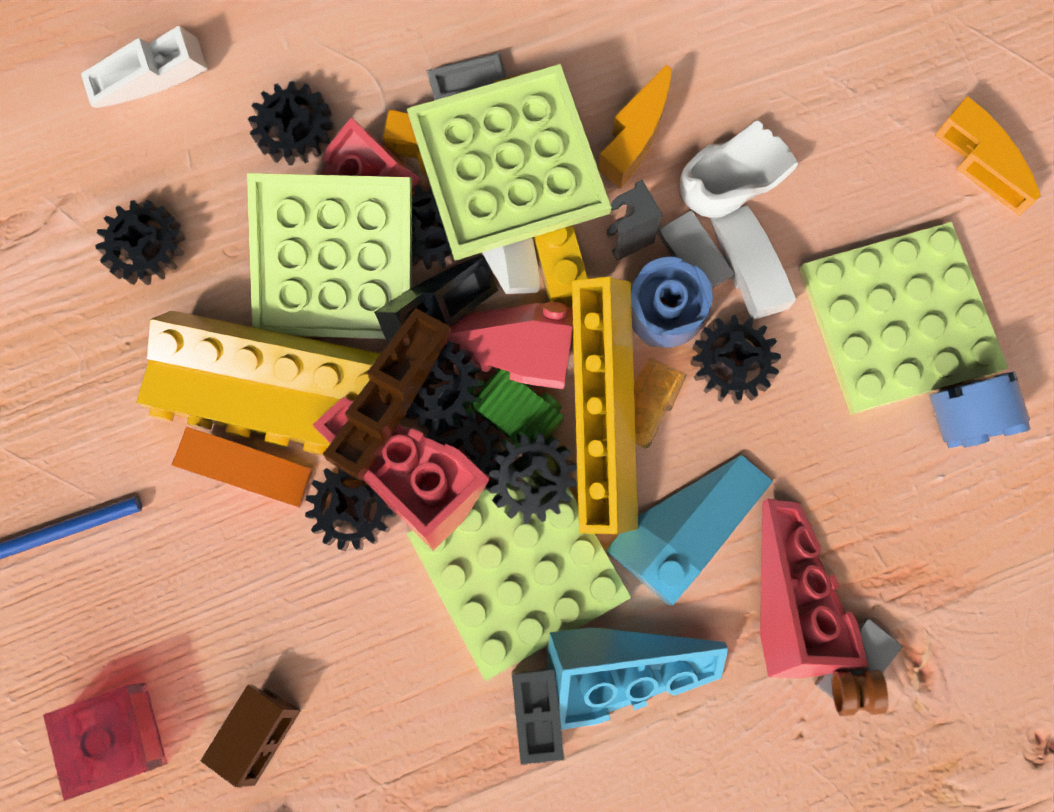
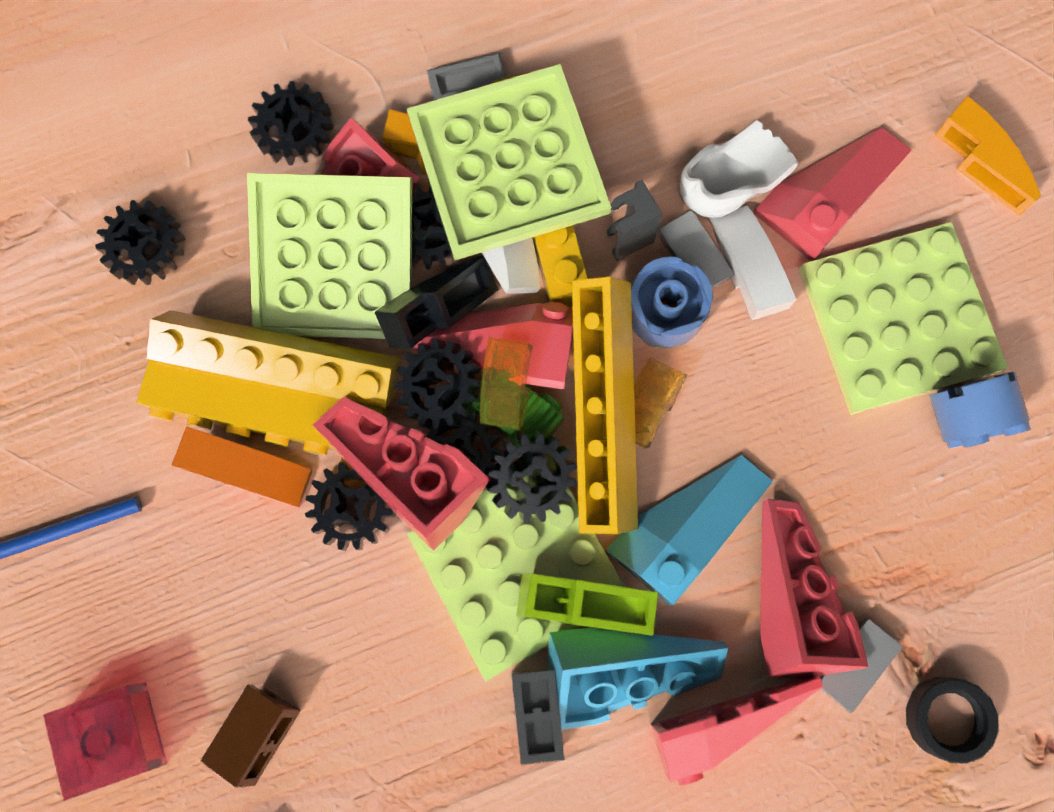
(144, 68): white slope -> none
(388, 394): reddish brown slope -> none
(503, 383): none -> clear yellow slope
(587, 603): none -> lime slope
(635, 129): light orange slope -> none
(712, 734): none -> coral wedge
(735, 342): black gear -> none
(826, 195): none -> coral wedge
(859, 692): dark orange wheel -> none
(985, 714): none -> black tyre

